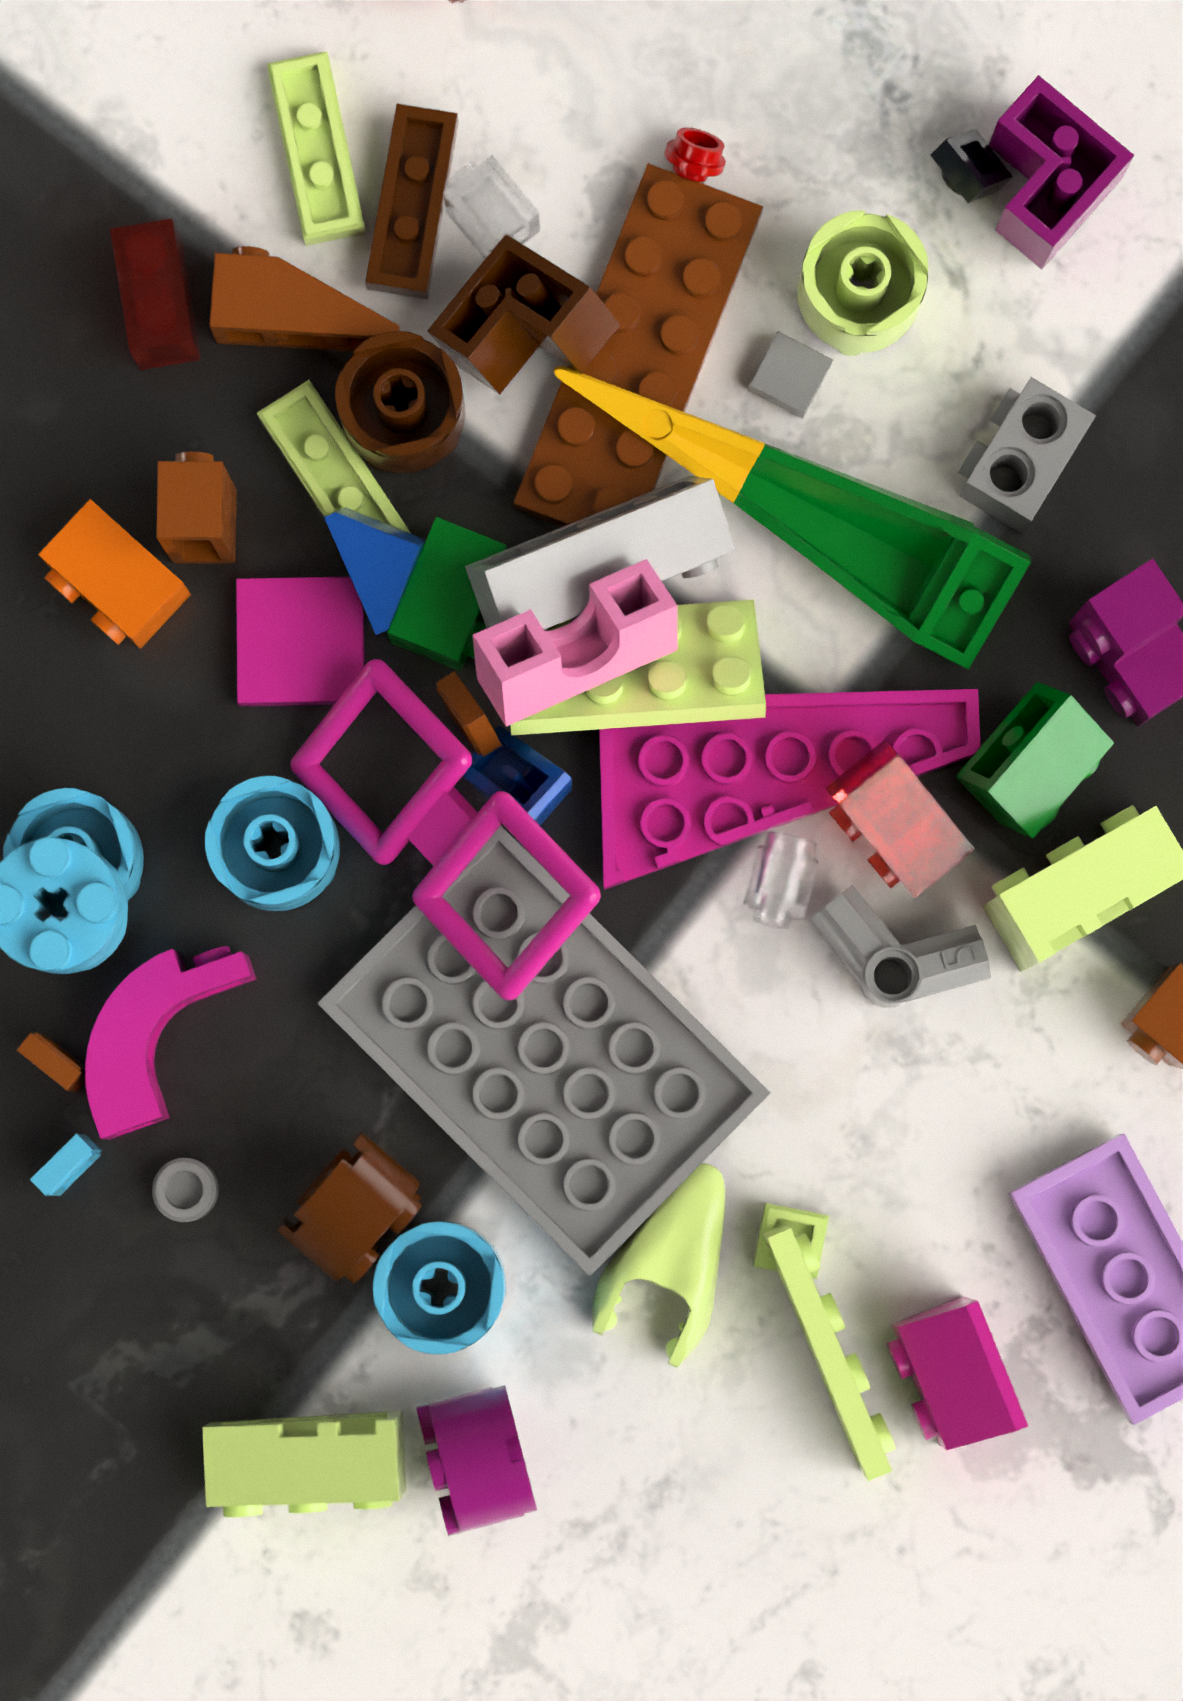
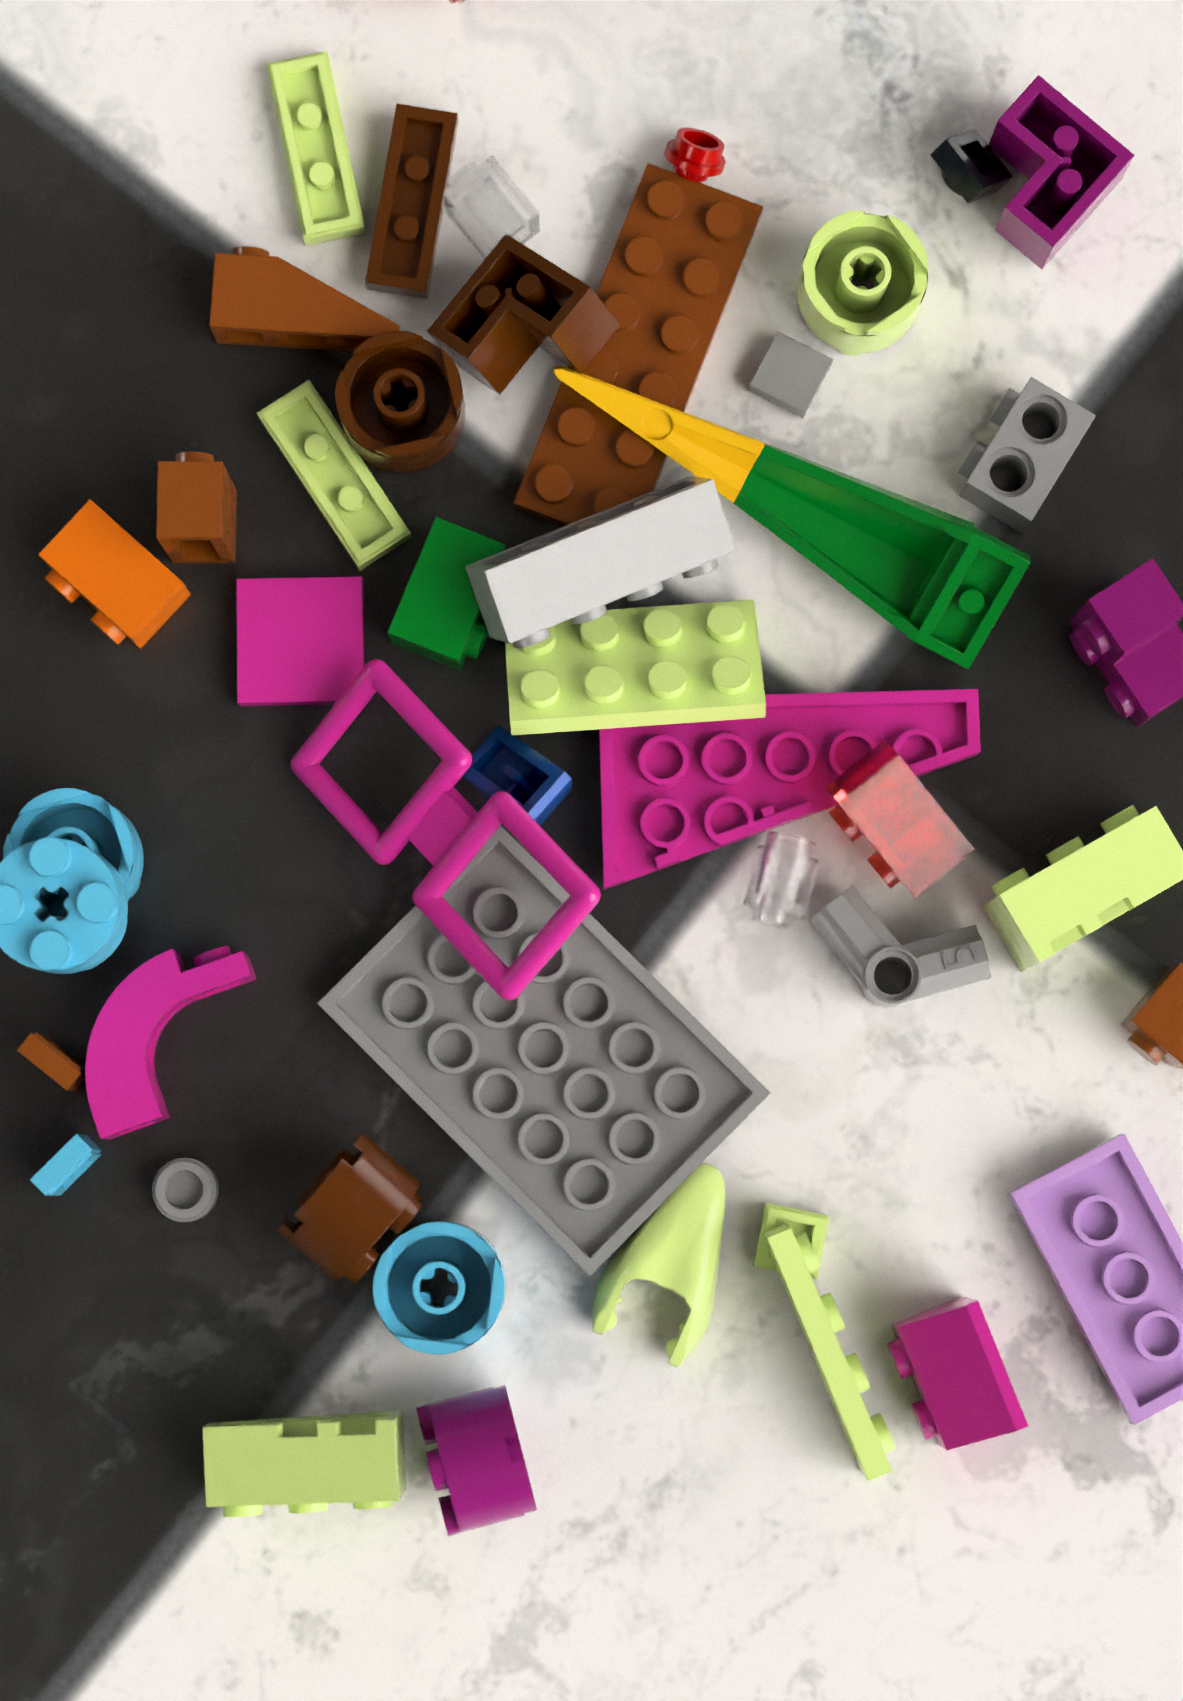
(155, 294): clear red brick -> none
(241, 828): medium azure brick -> none
(377, 560): blue slope -> none
(467, 714): dark orange tile -> none
(621, 629): bright pink arch -> none
(1035, 760): brick -> none

